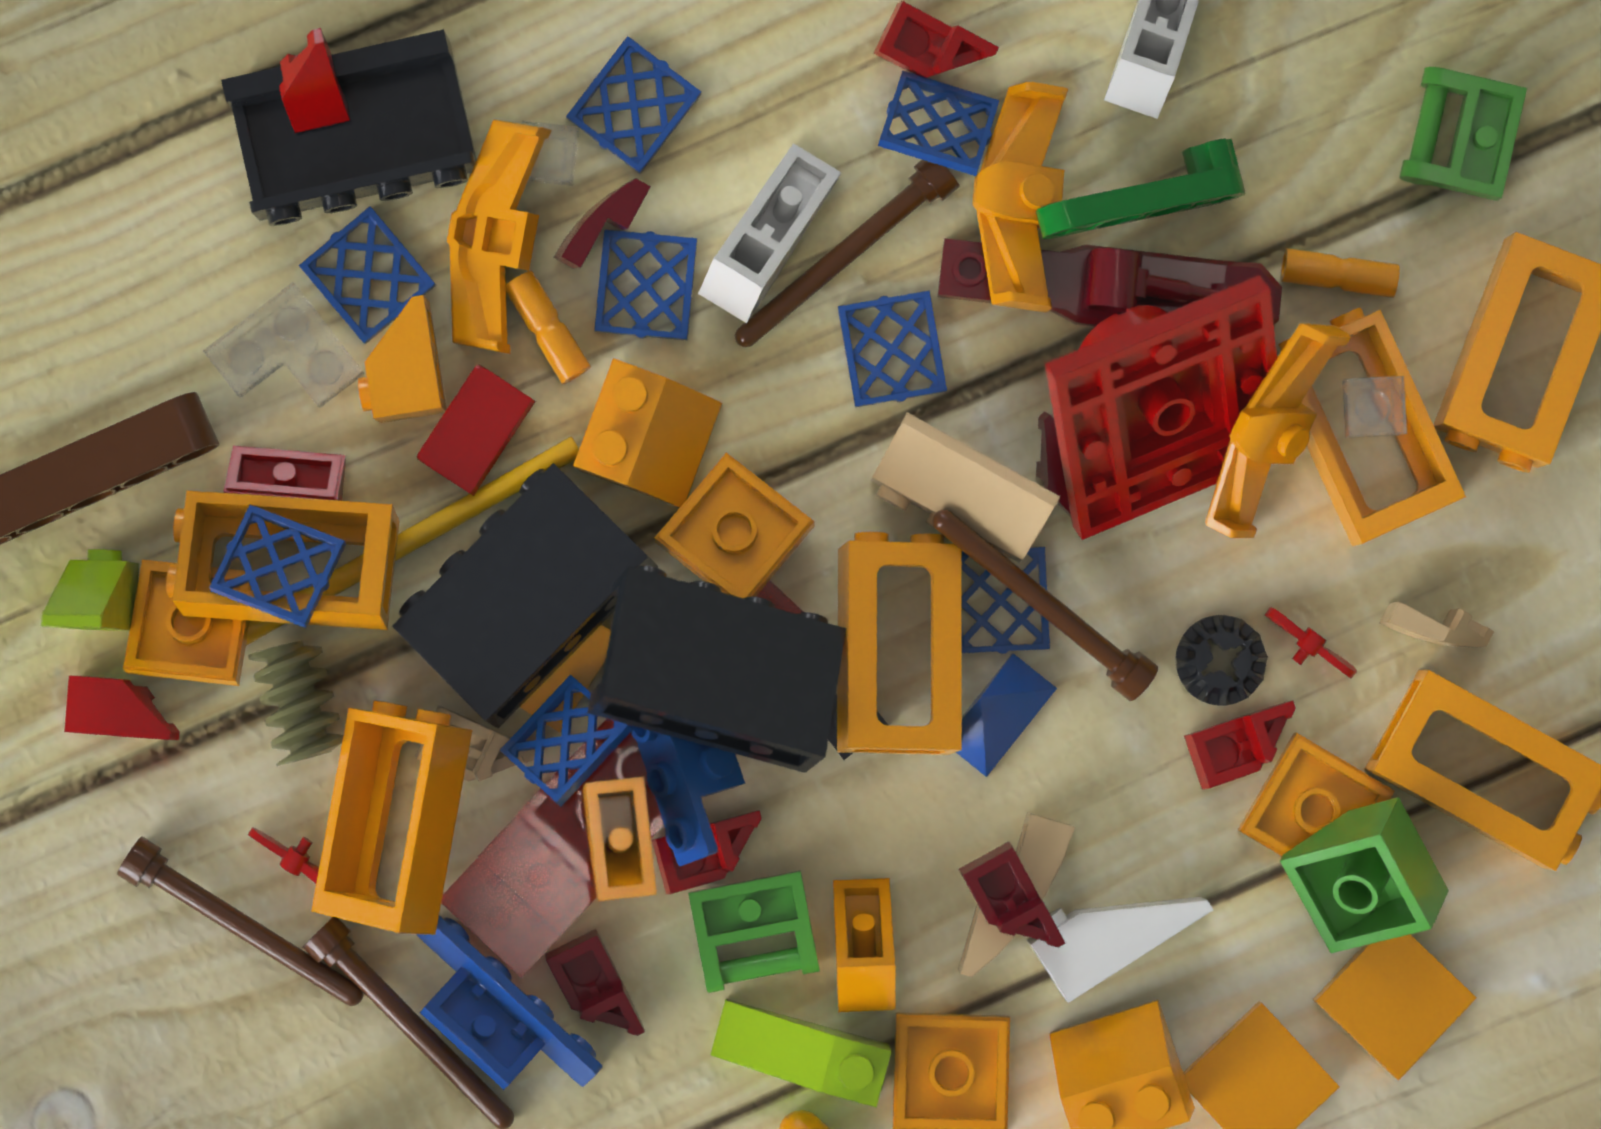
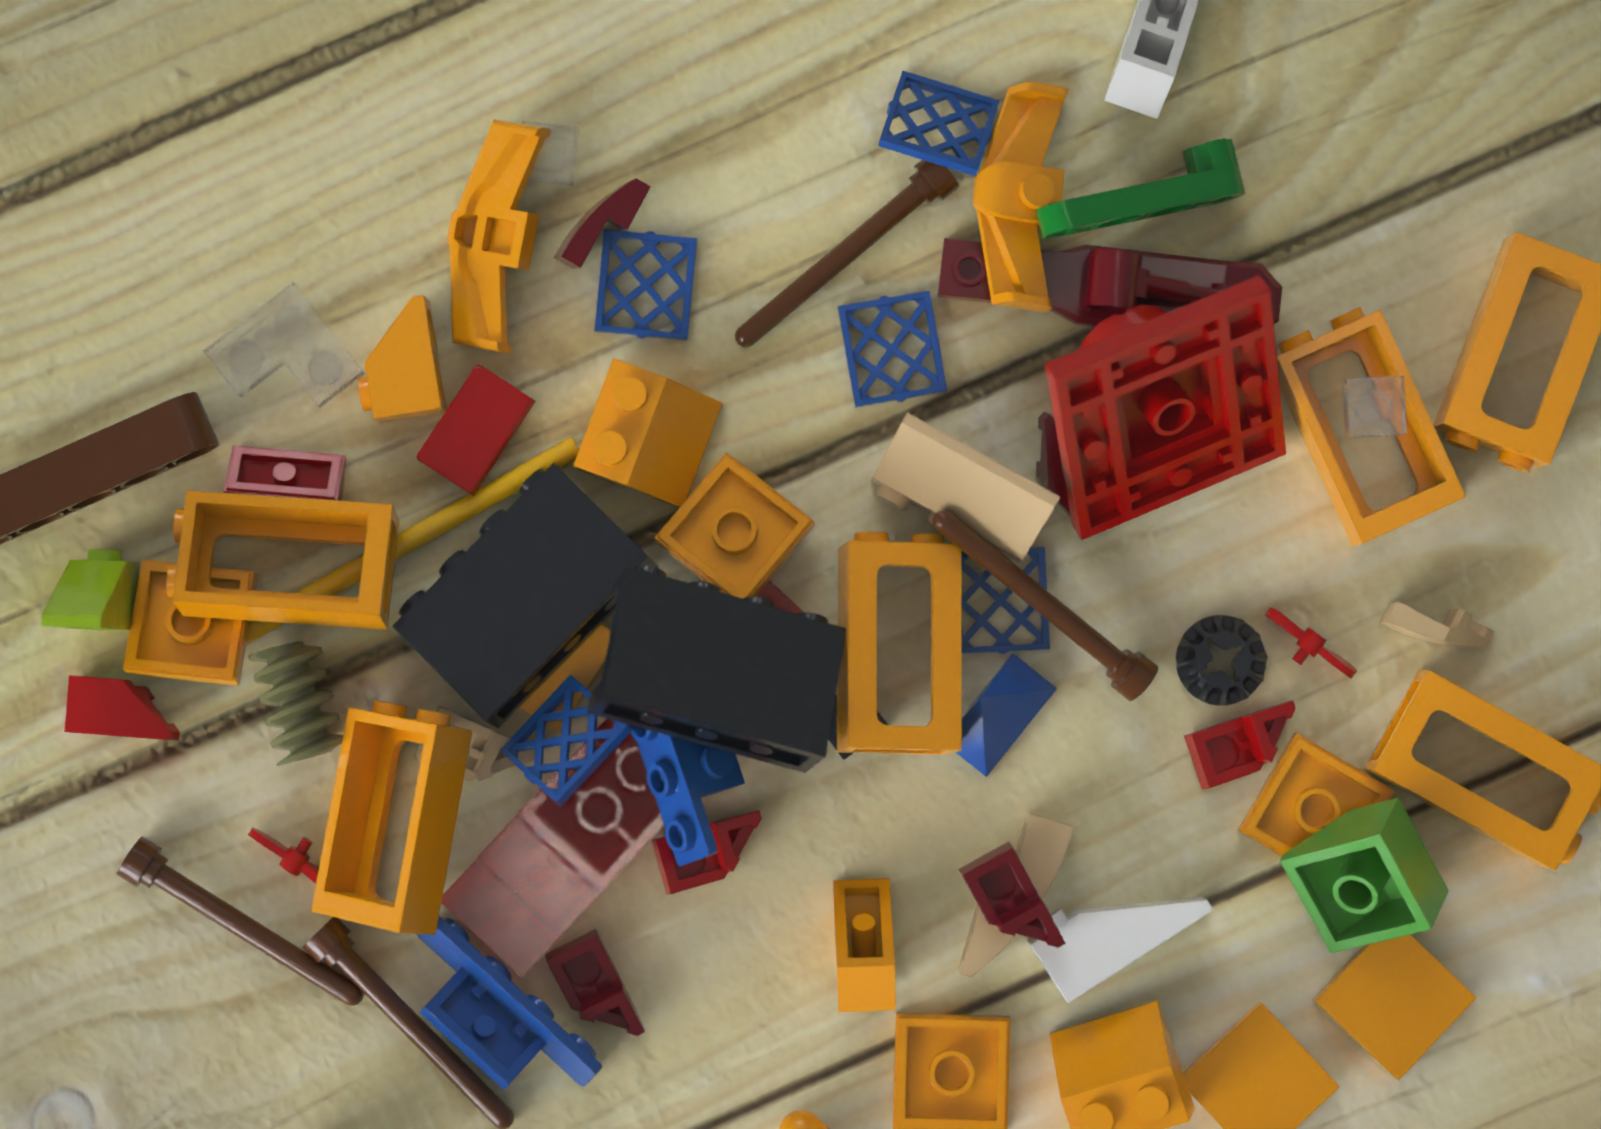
(237, 550): blue window -> none
(311, 86): red slope -> none
(339, 241): blue window -> none
(401, 131): black panel -> none
(544, 322): light orange piece -> none
(619, 838): light orange slope -> none
(661, 69): blue window -> none
(751, 912): bright green plate -> none
(768, 233): white slope -> none
(802, 1052): lime slope -> none
(927, 44): red slope -> none
(1271, 428): light orange plate -> none
(1348, 273): light orange piece -> none
(1481, 139): bright green plate -> none

